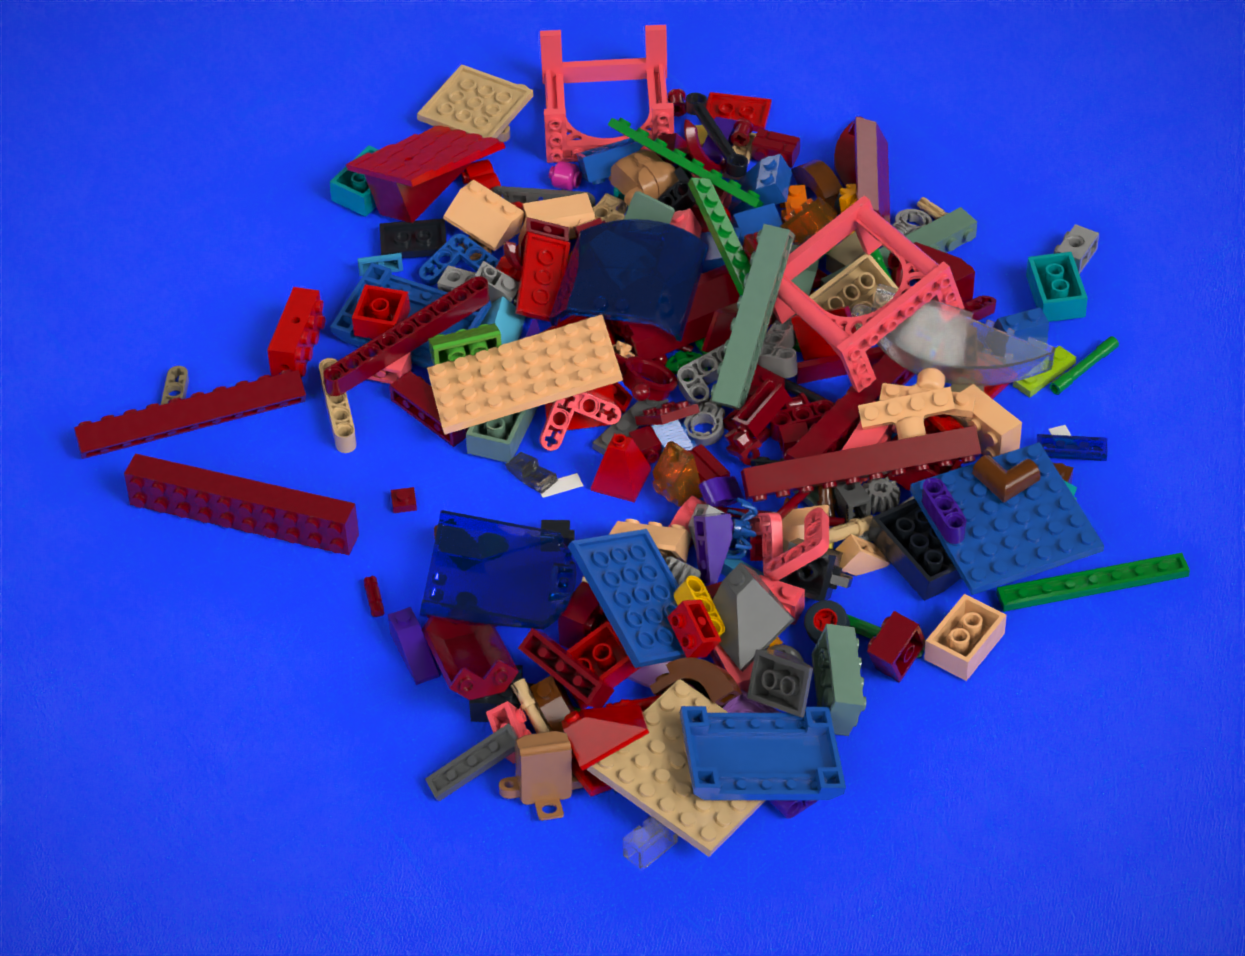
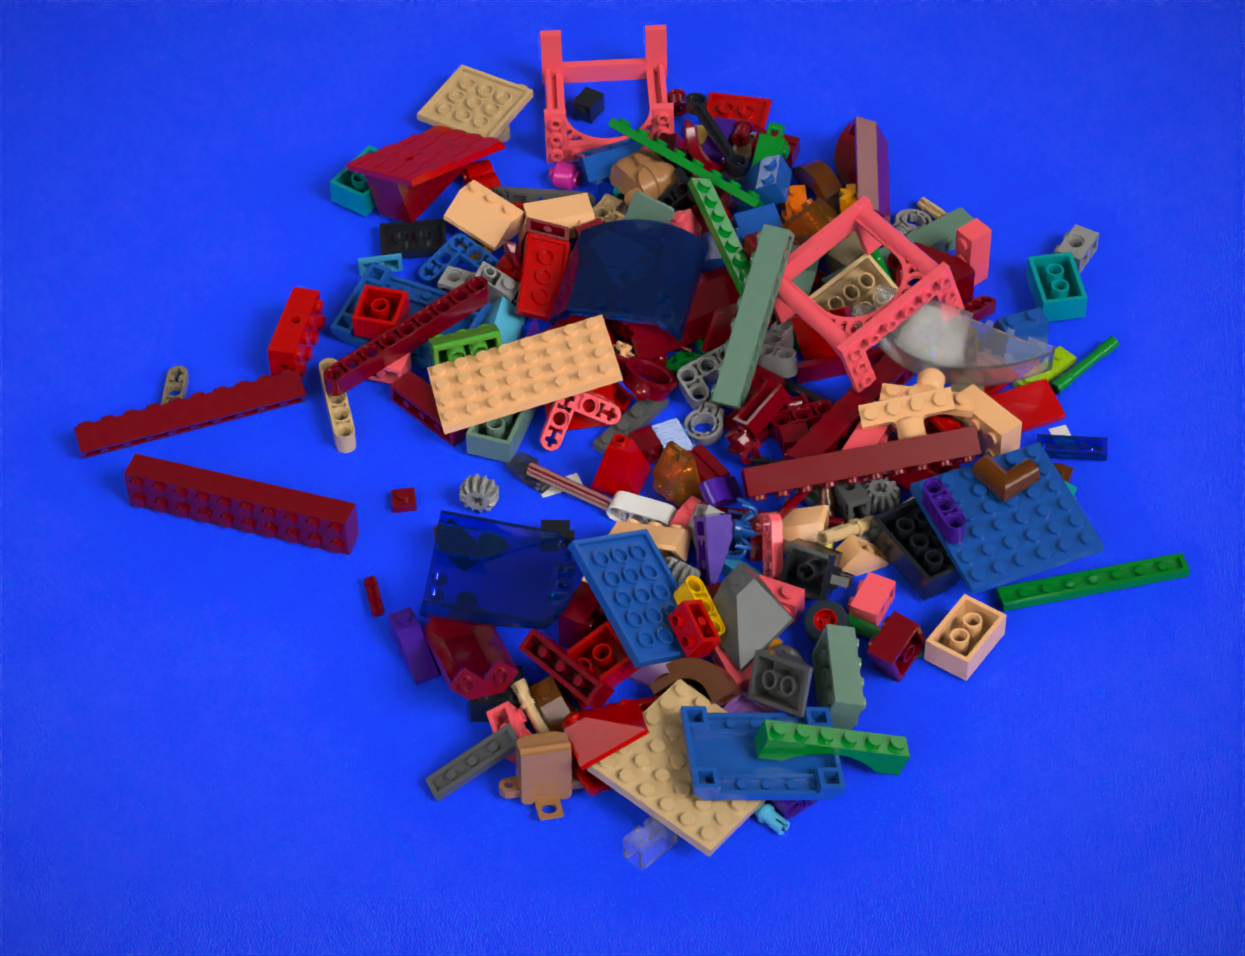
(479, 493): none -> light grey gear
(568, 486): none -> axle
(588, 105): none -> black brick
(640, 508): none -> white beam
(669, 412): dark red plate -> none
(767, 815): none -> medium azure pin
(770, 145): none -> green brick
(787, 740): none -> green arch
(814, 546): coral beam -> none
(872, 598): none -> coral brick
(973, 247): none -> coral brick
(1032, 404): none -> red tile

